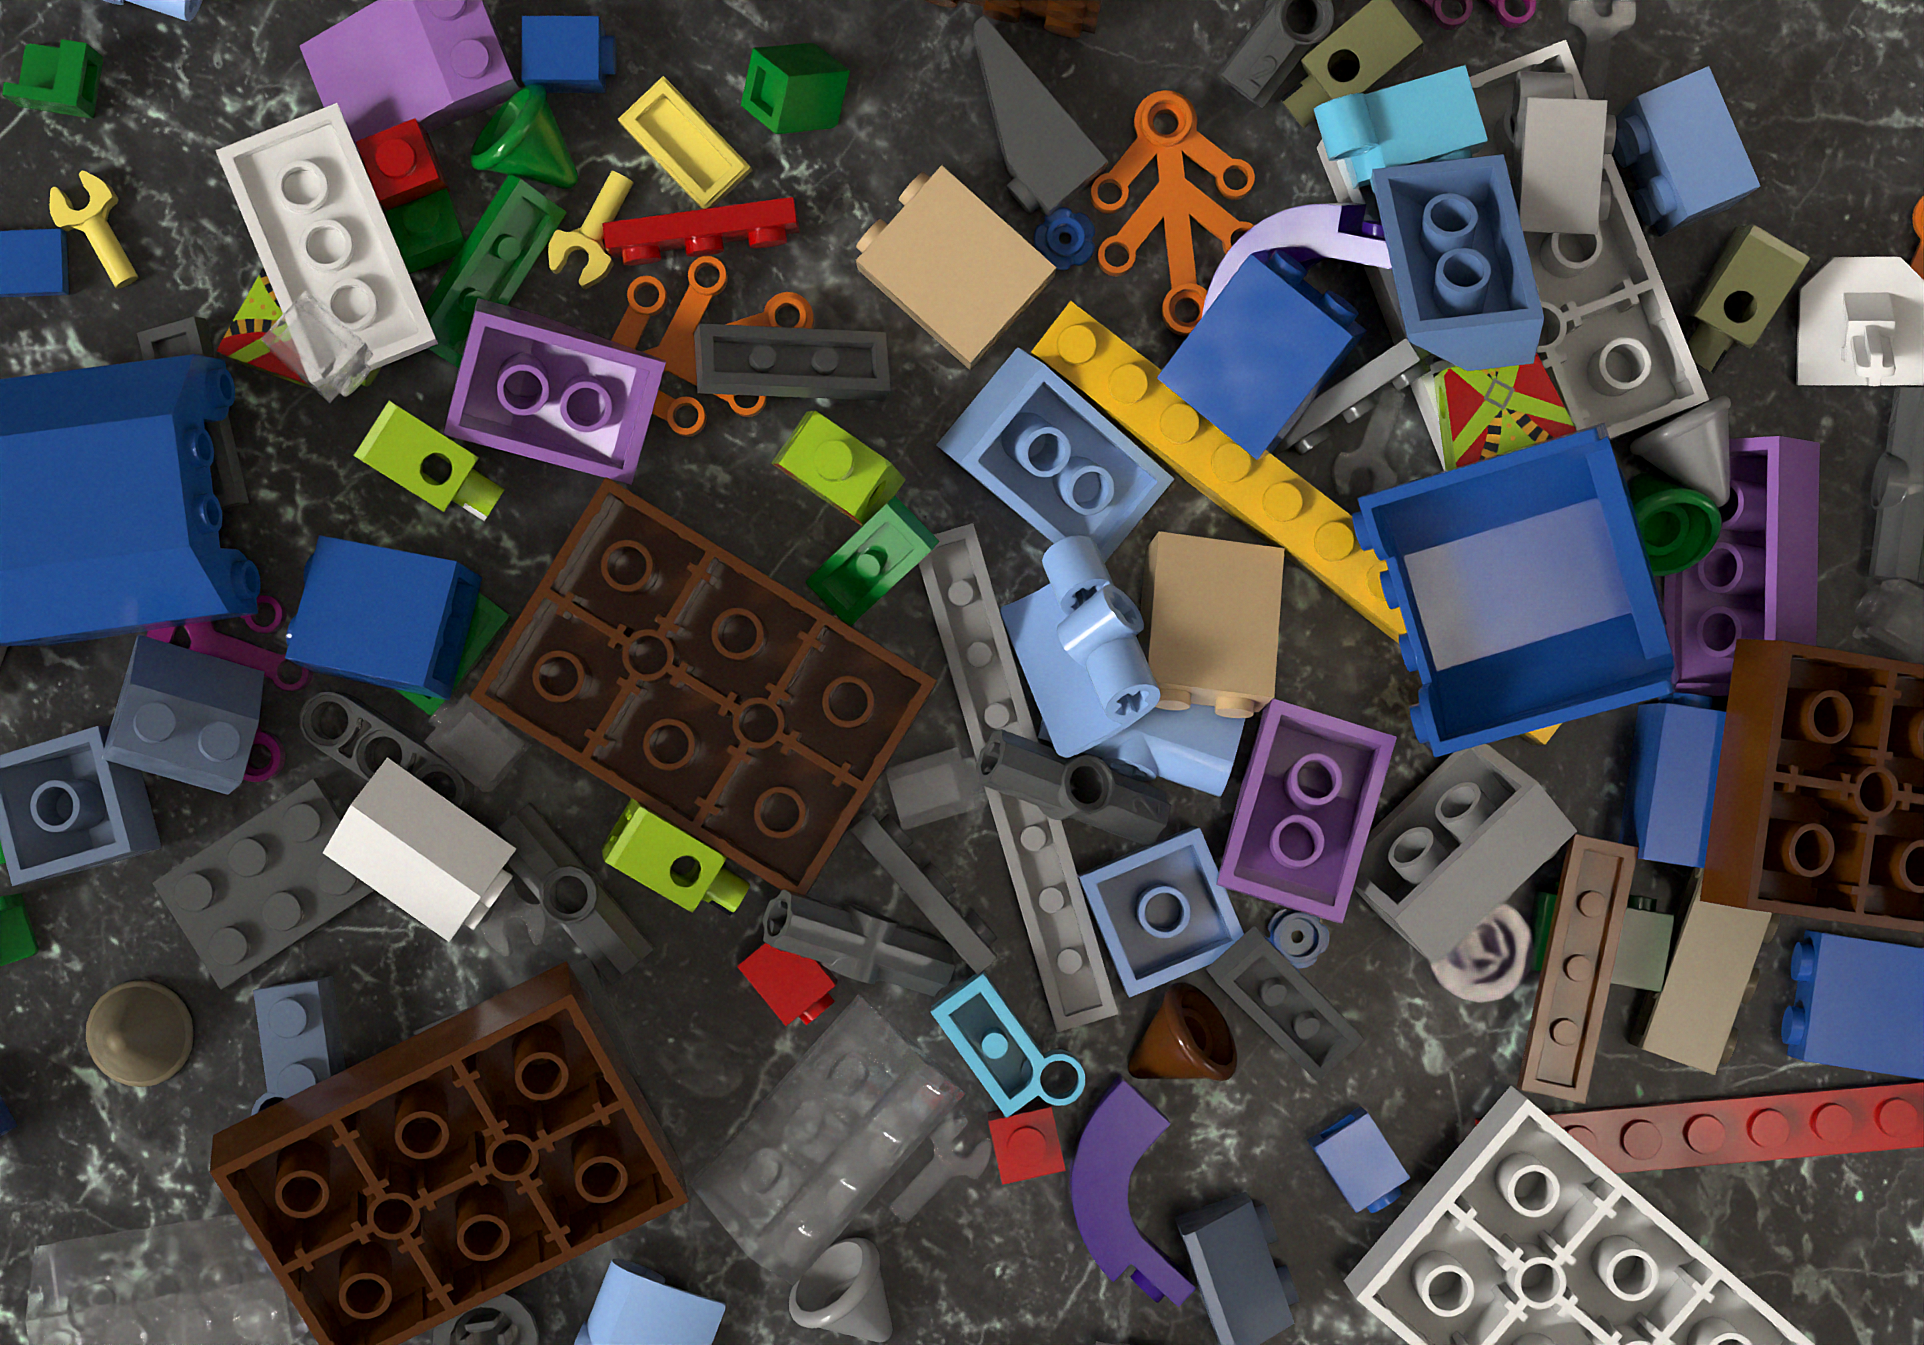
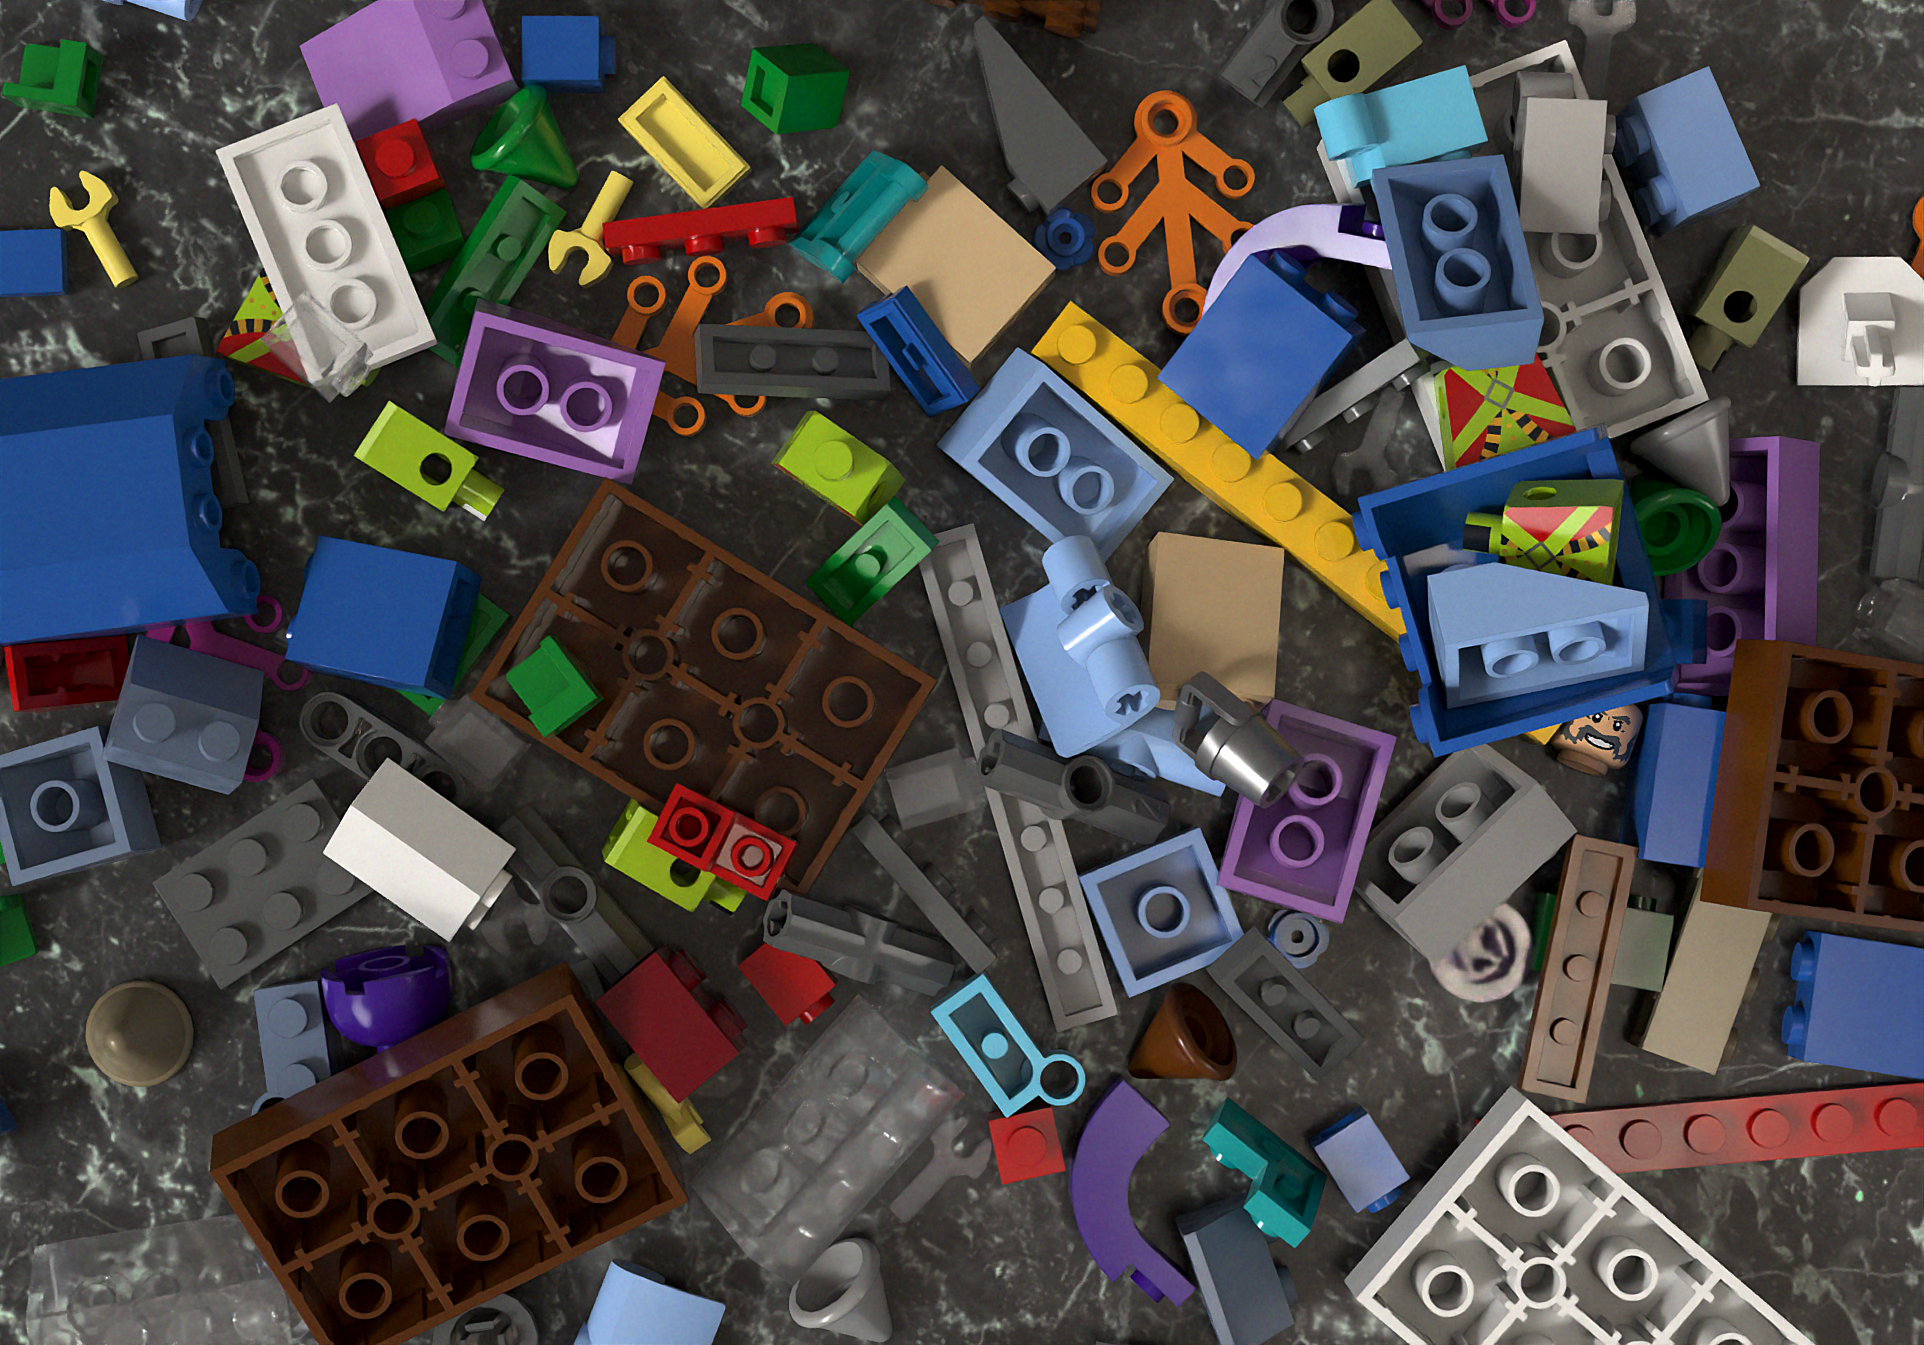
(66, 673): none -> red slope
(387, 997): none -> dark purple cylinder
(553, 687): none -> green panel
(674, 1021): none -> dark red brick
(680, 1118): none -> light yellow bar
(723, 842): none -> red slope
(858, 213): none -> teal plate
(918, 352): none -> blue tile
(1240, 746): none -> flat silver piece
(1284, 1183): none -> teal plate
(1529, 631): none -> light blue slope
(1554, 528): none -> lime torso
(1598, 740): none -> light nougat head
(1687, 629): none -> blue plate

